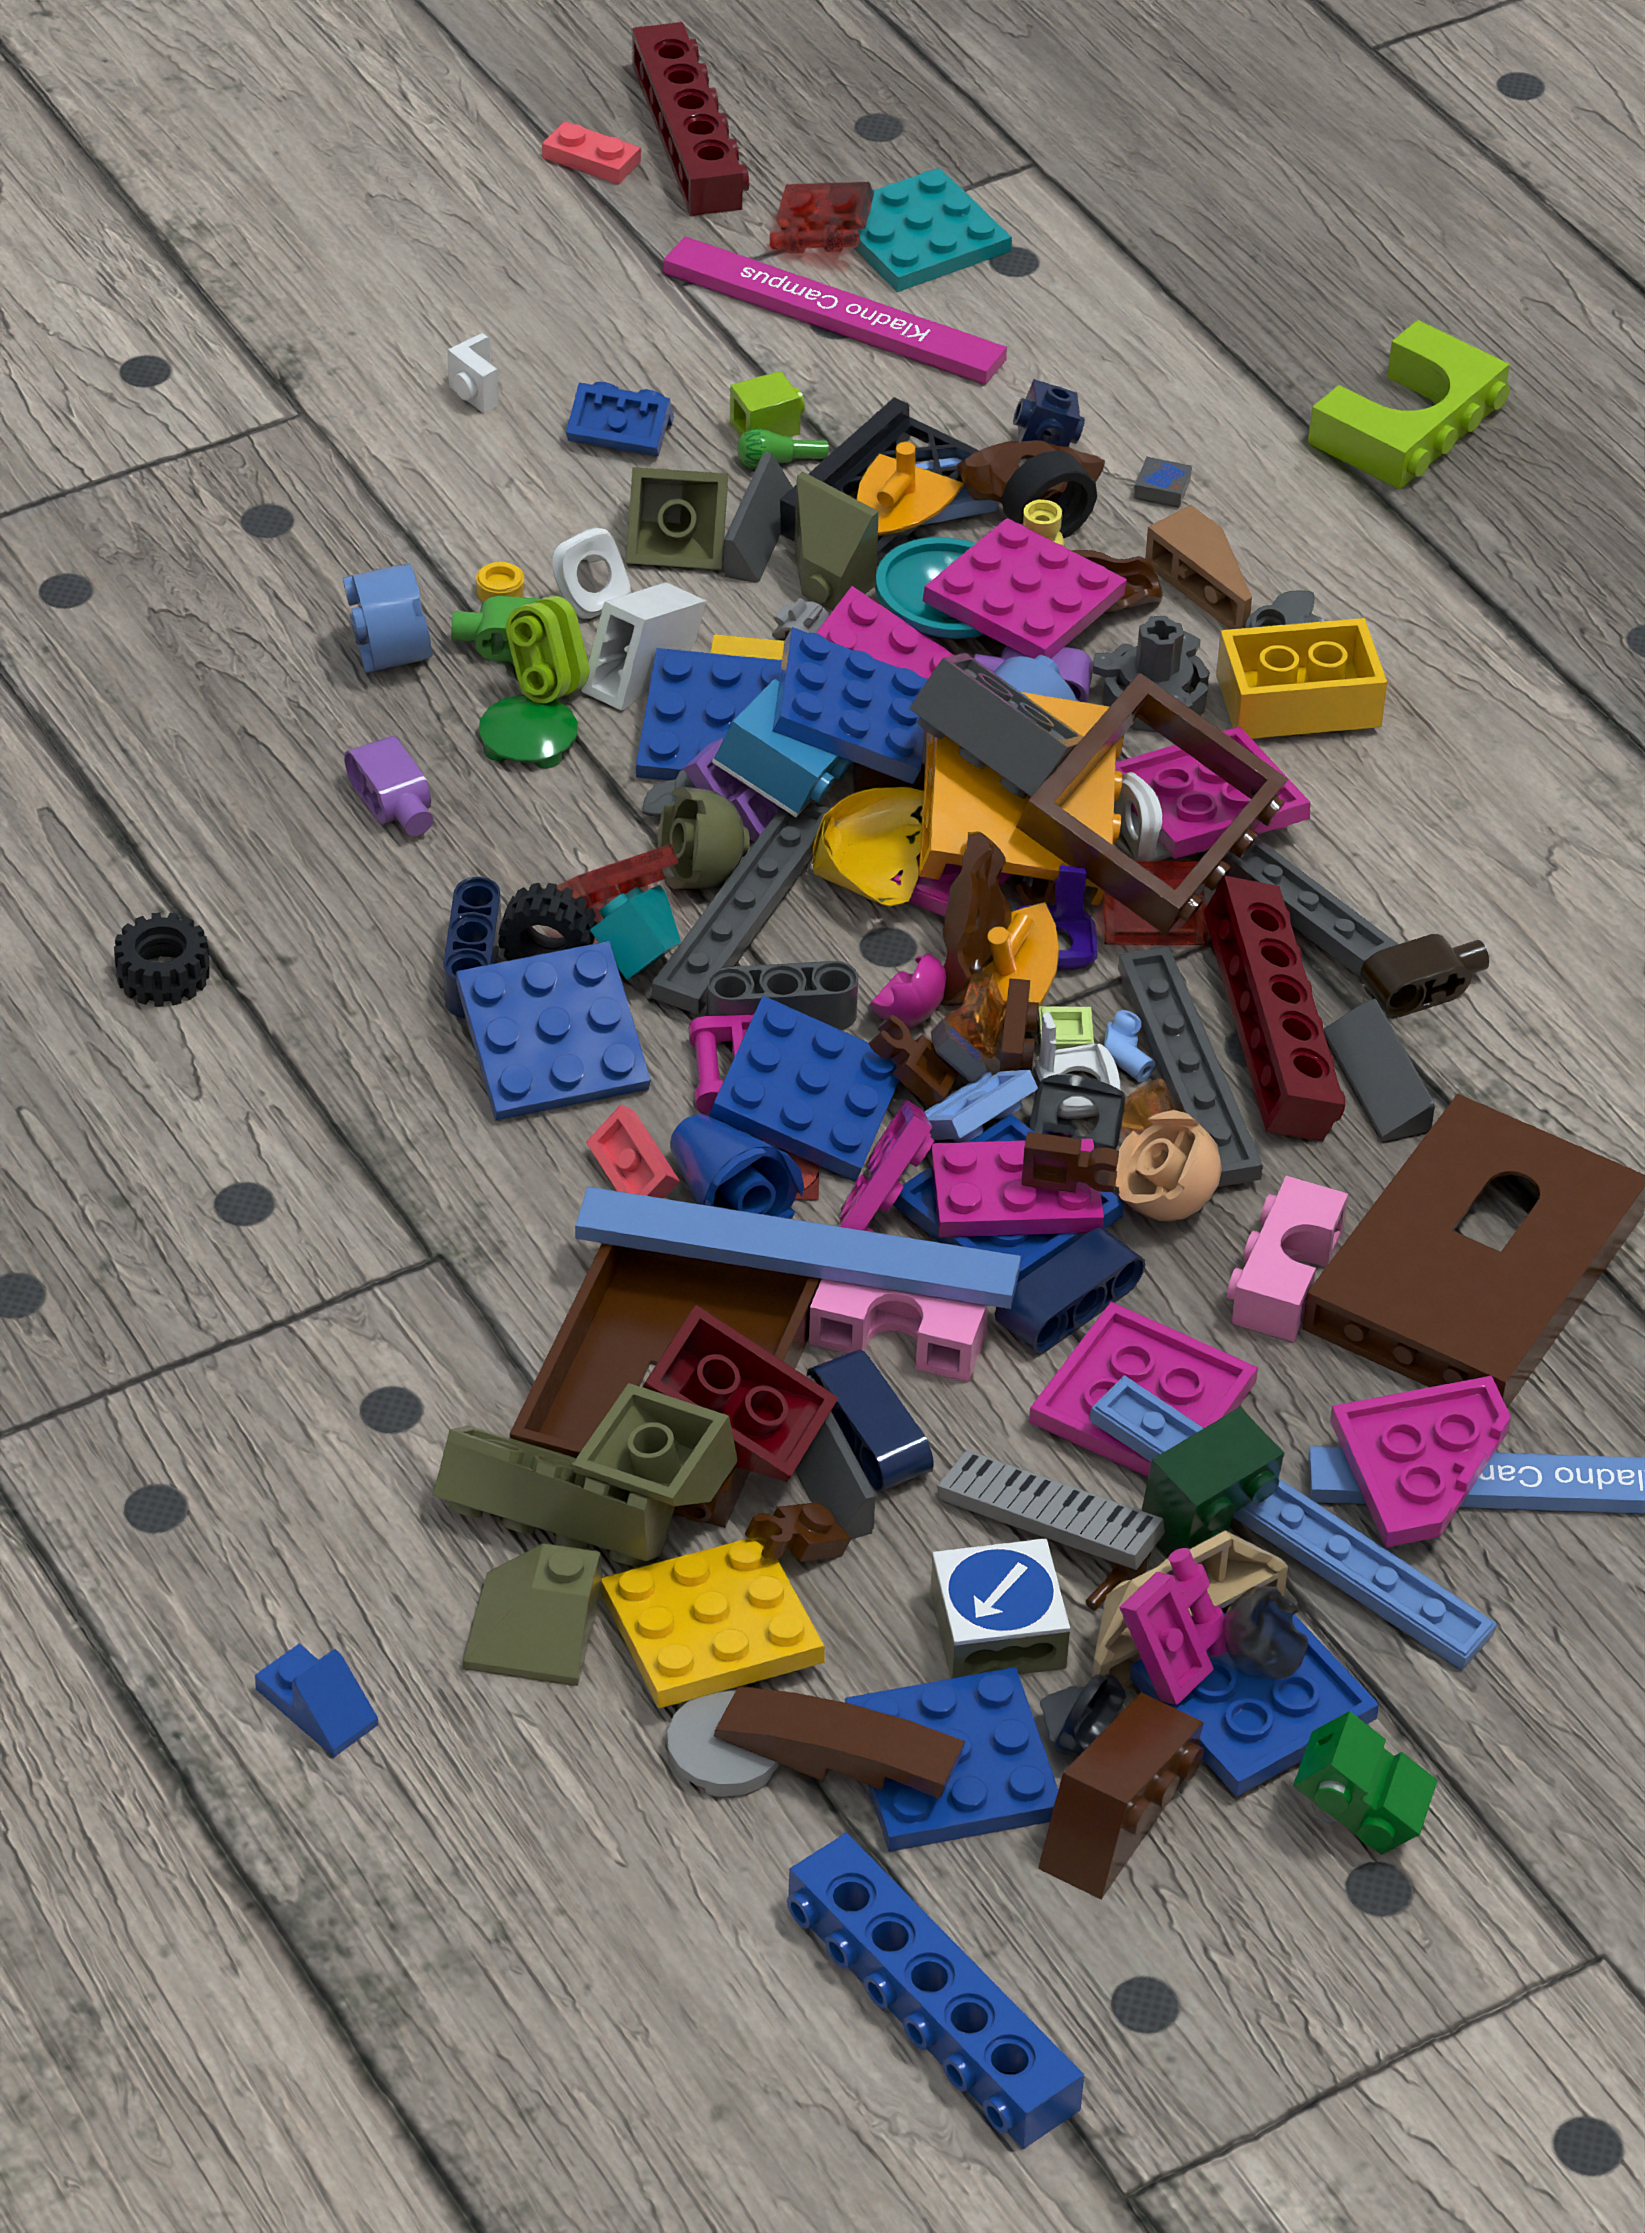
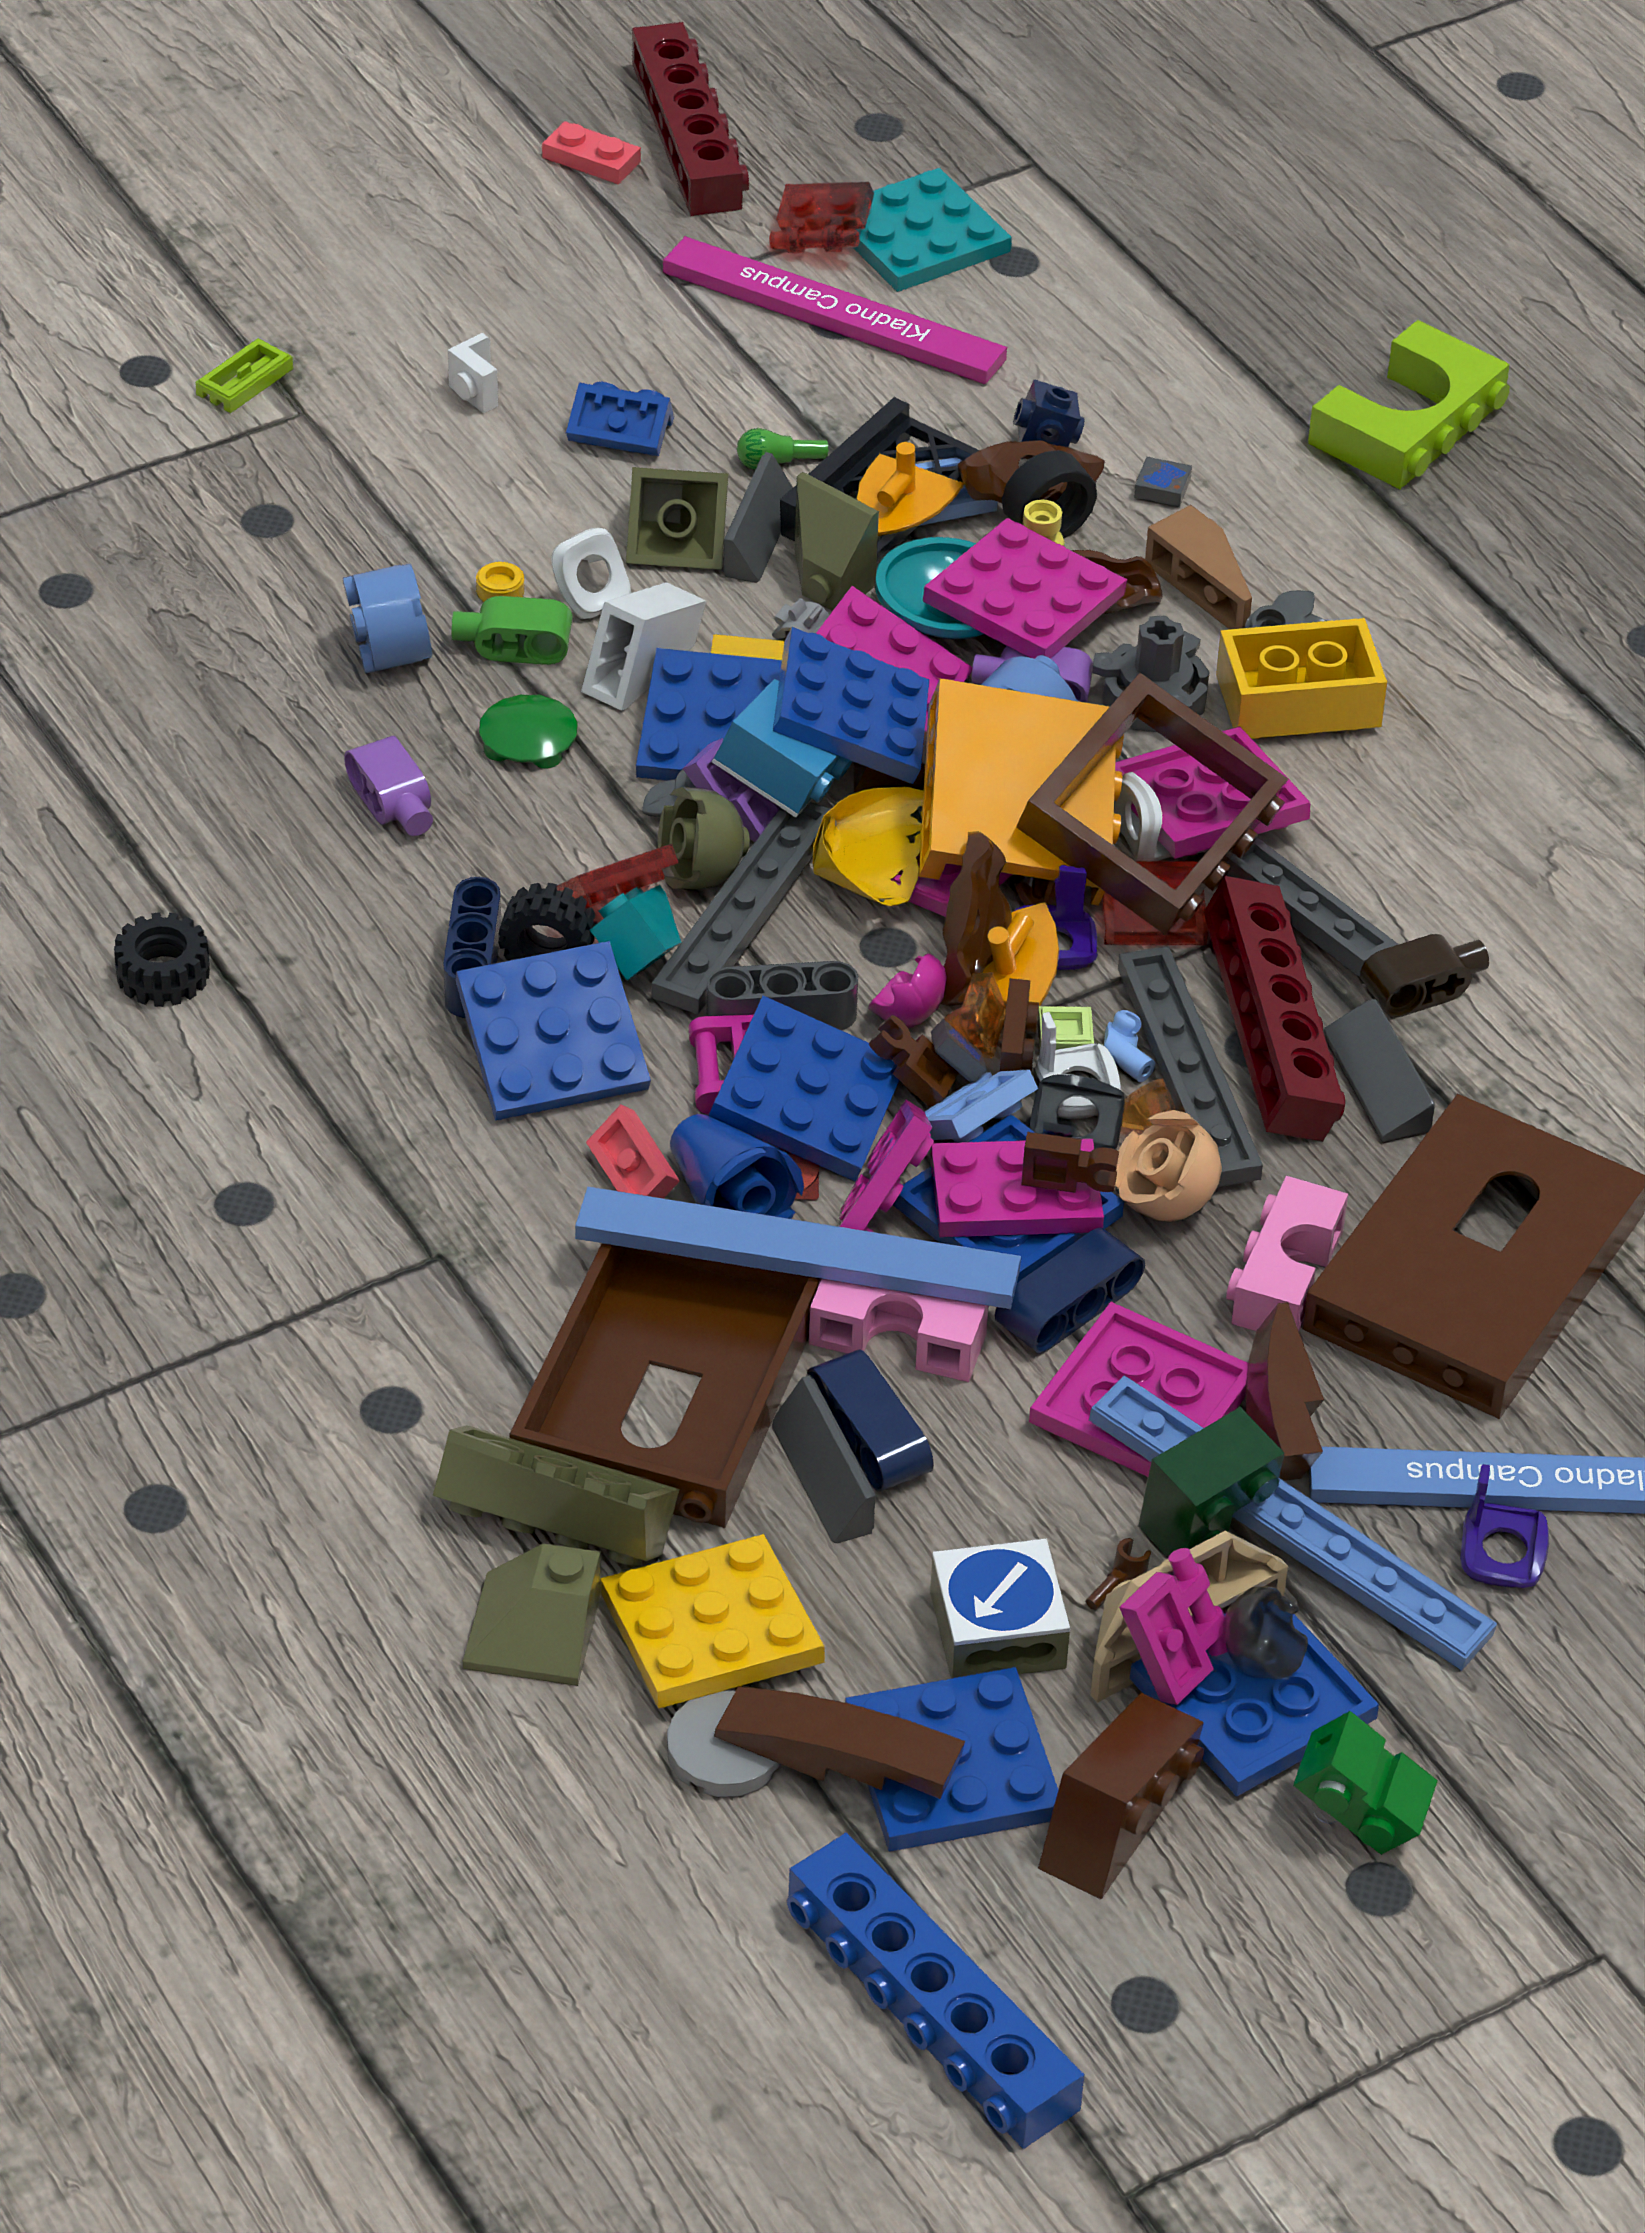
(249, 378): none -> lime tile
(318, 1697): blue slope -> none
(547, 649): lime brick -> none
(660, 1448): olive slope -> none
(767, 404): lime brick -> none
(768, 1402): dark red slope -> none
(801, 1528): reddish brown plate -> none
(993, 723): dark grey slope -> none
(1051, 1509): light grey tile -> none
(1081, 1714): black piece -> none
(1284, 1391): none -> reddish brown slope
(1420, 1452): dark pink plate -> none
(1489, 1518): none -> dark purple piece

